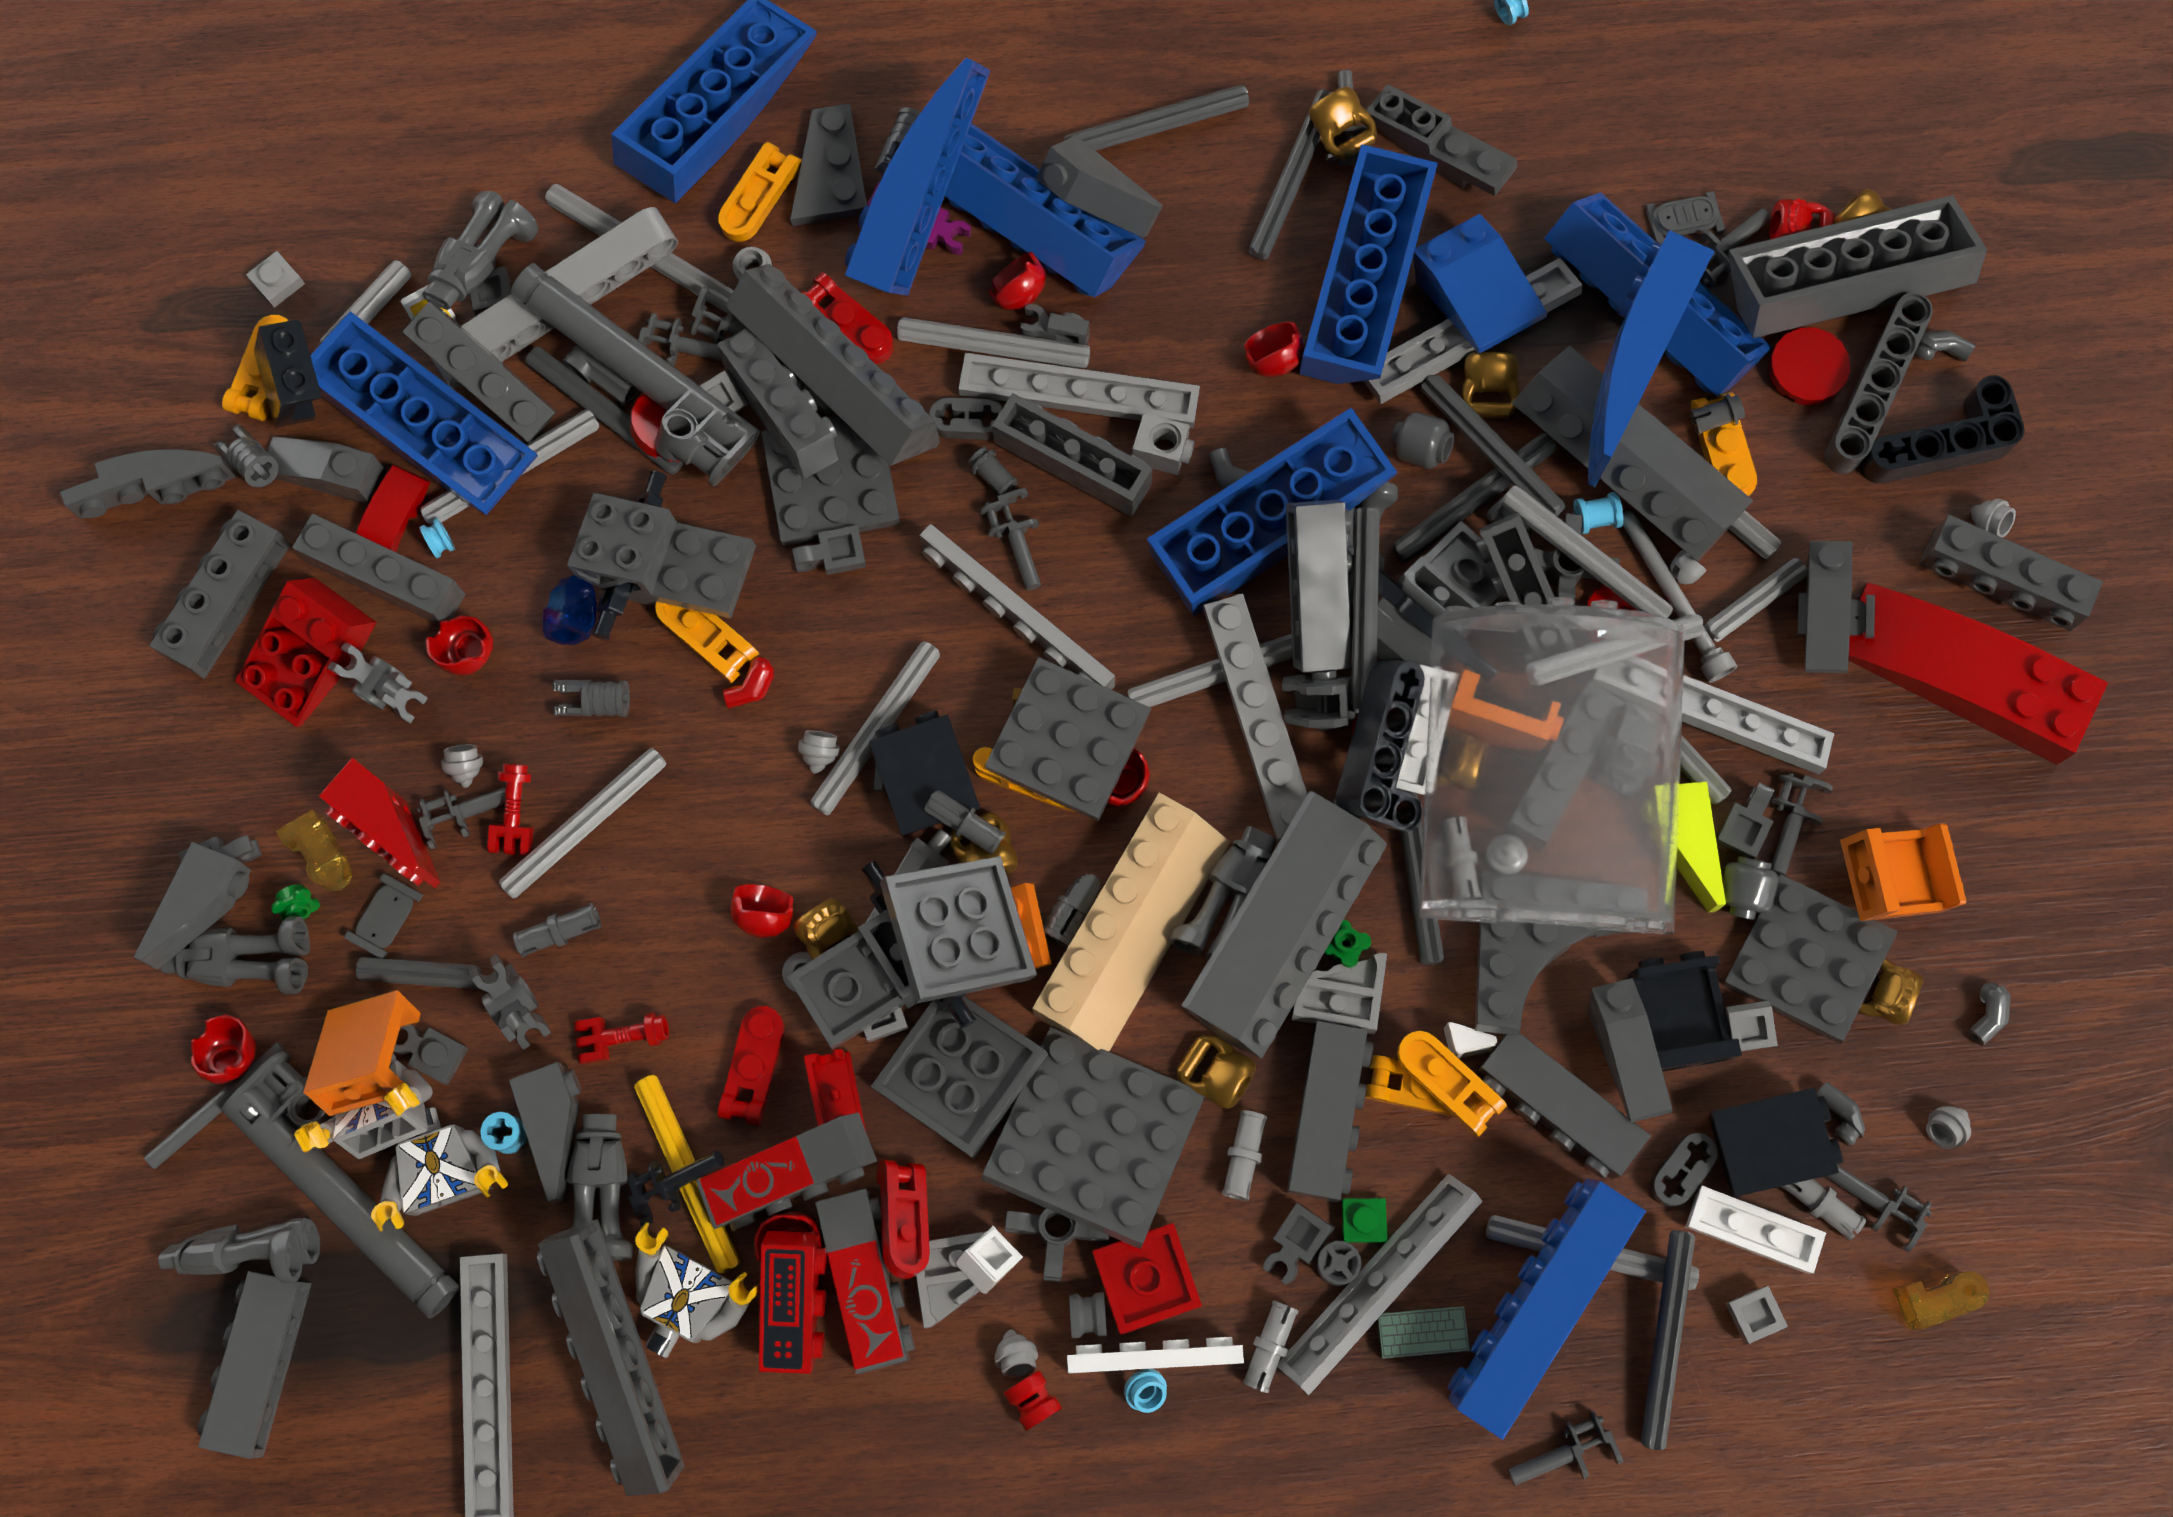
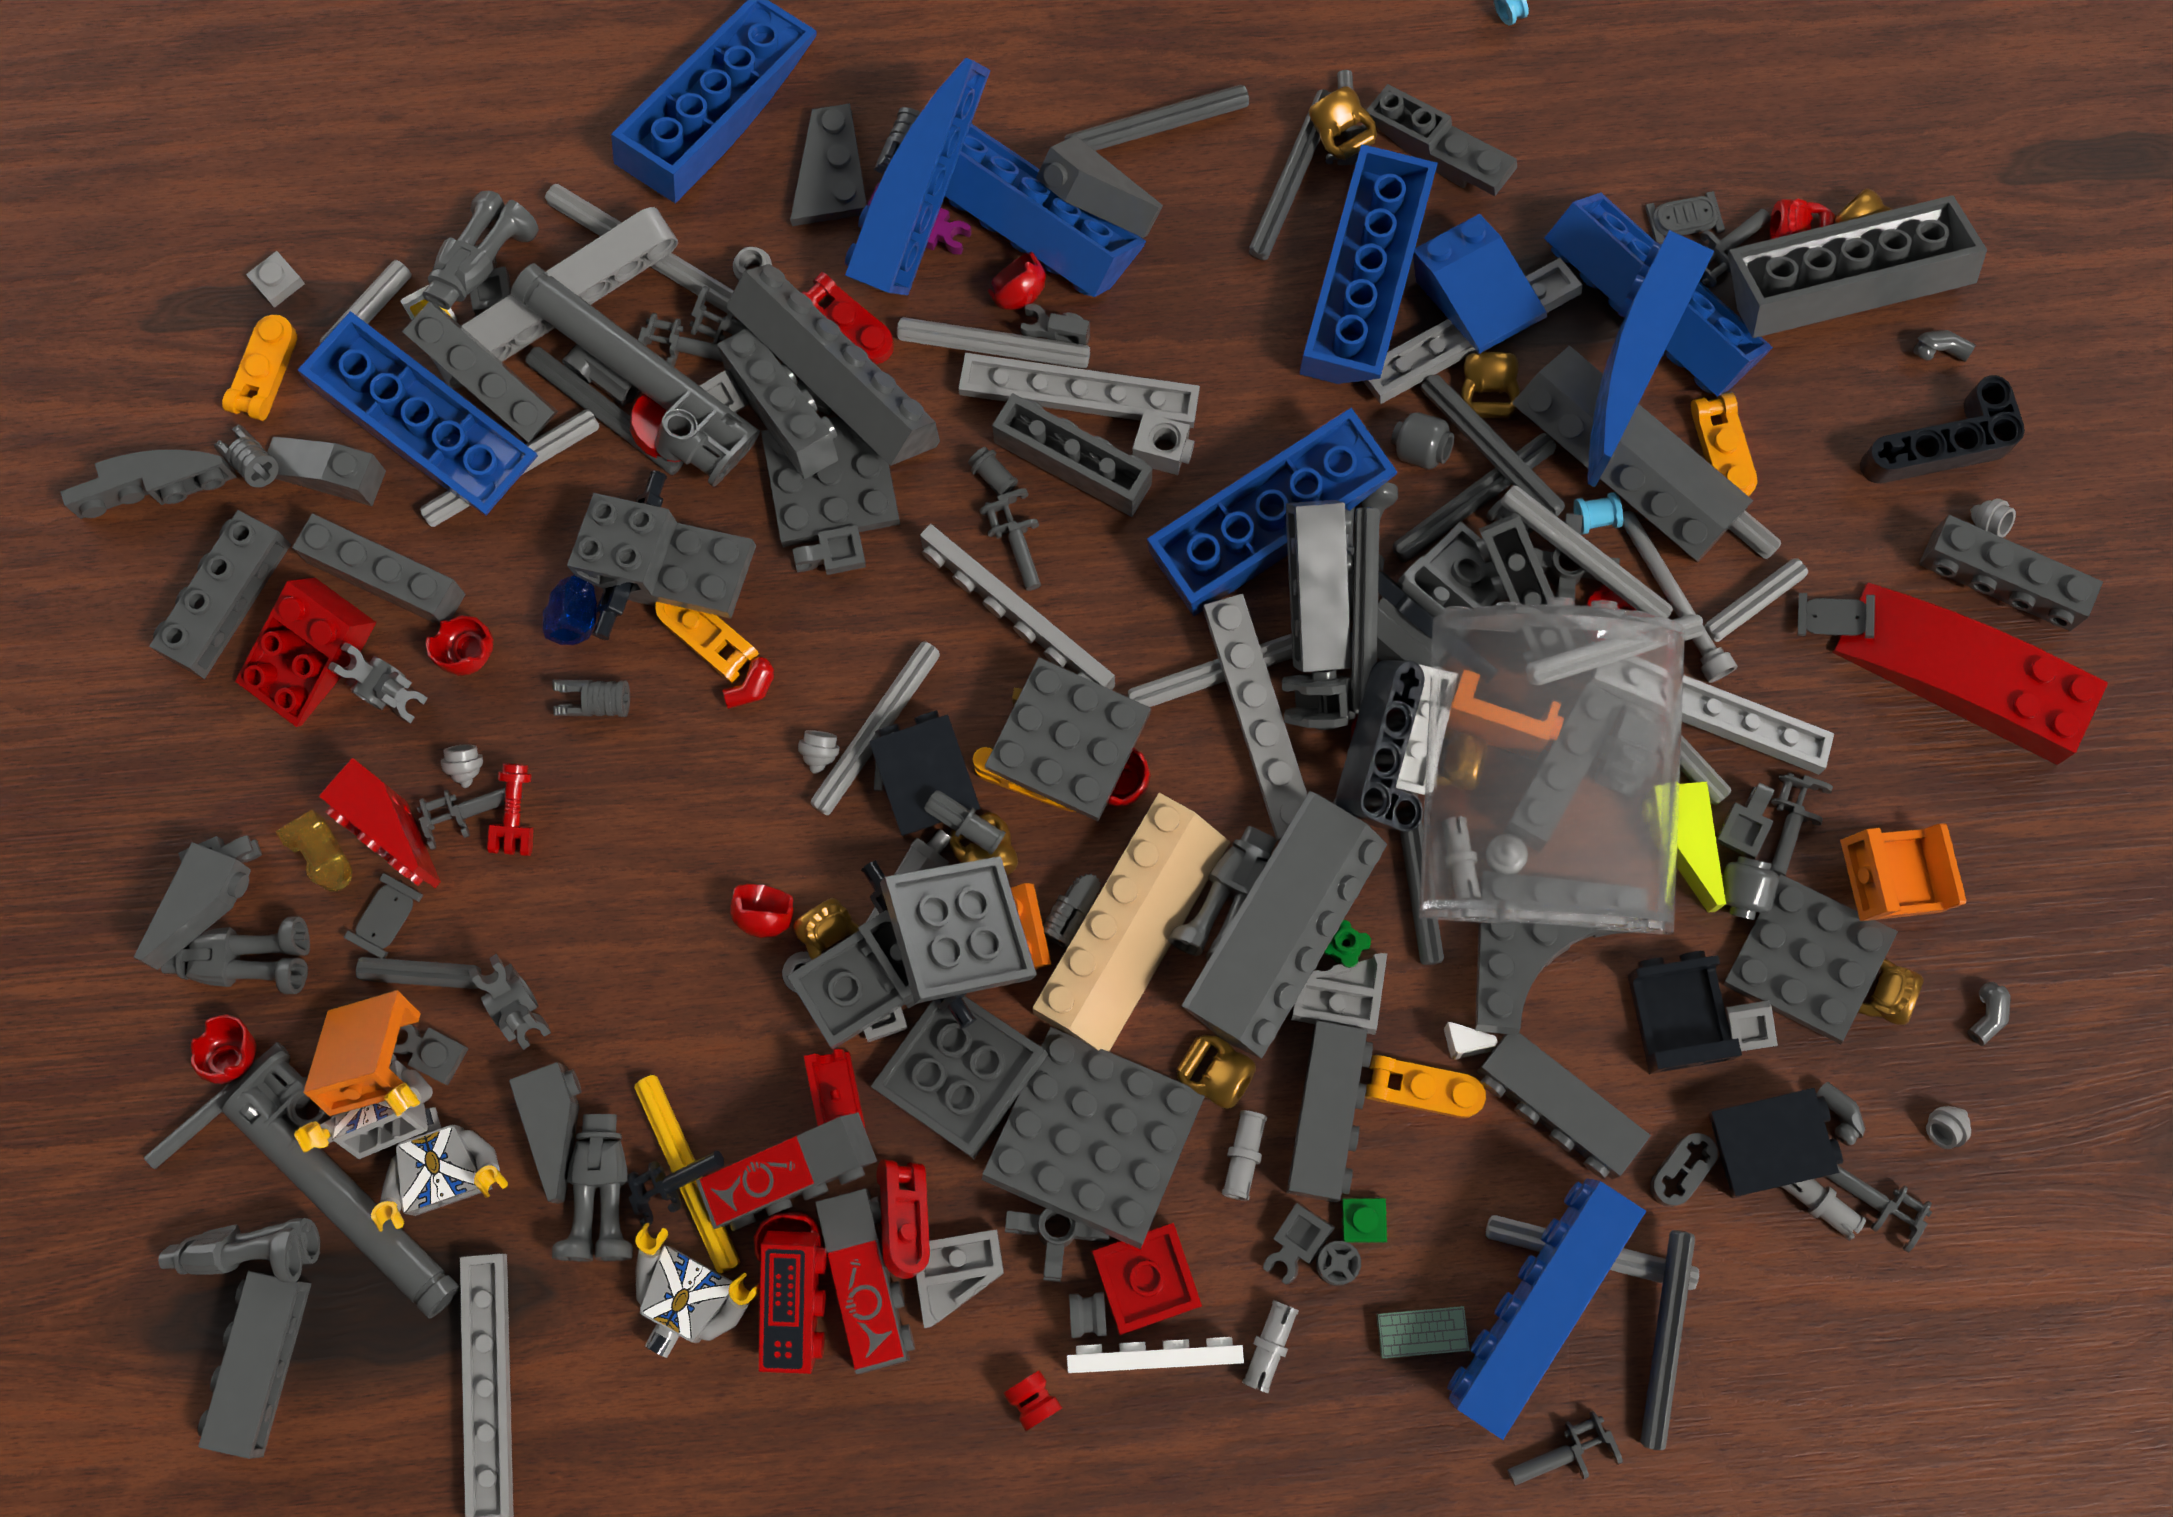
(287, 372): black panel -> none
(294, 901): green plate -> none
(392, 506): red slope -> none
(437, 538): medium azure bush -> none
(499, 1121): medium azure bush -> none
(557, 930): dark grey pin -> none
(582, 823): light grey axle -> none
(611, 1359): dark grey slope -> none
(653, 1029): red hinge -> none
(753, 1065): red plate -> none
(757, 193): light orange plate -> none
(970, 411): dark grey beam -> none
(988, 1260): white slope -> none
(1015, 1355): light grey plate -> none
(1149, 1398): medium azure plate -> none
(1223, 468): dark grey arm -> none
(1275, 349): red hair -> none
(1379, 1283): light grey plate -> none
(1448, 1080): light orange plate -> none
(1629, 1049): dark grey slope -> none
(1686, 568): light grey hinge -> none
(1718, 414): dark grey pin -> none
(1755, 1230): white plate -> none
(1756, 1315): light grey plate -> none
(1809, 366): red tile -> none
(1828, 606): dark grey slope -> none
(1887, 368): dark grey beam -> none
(1954, 1297): clear yellow leg -> none

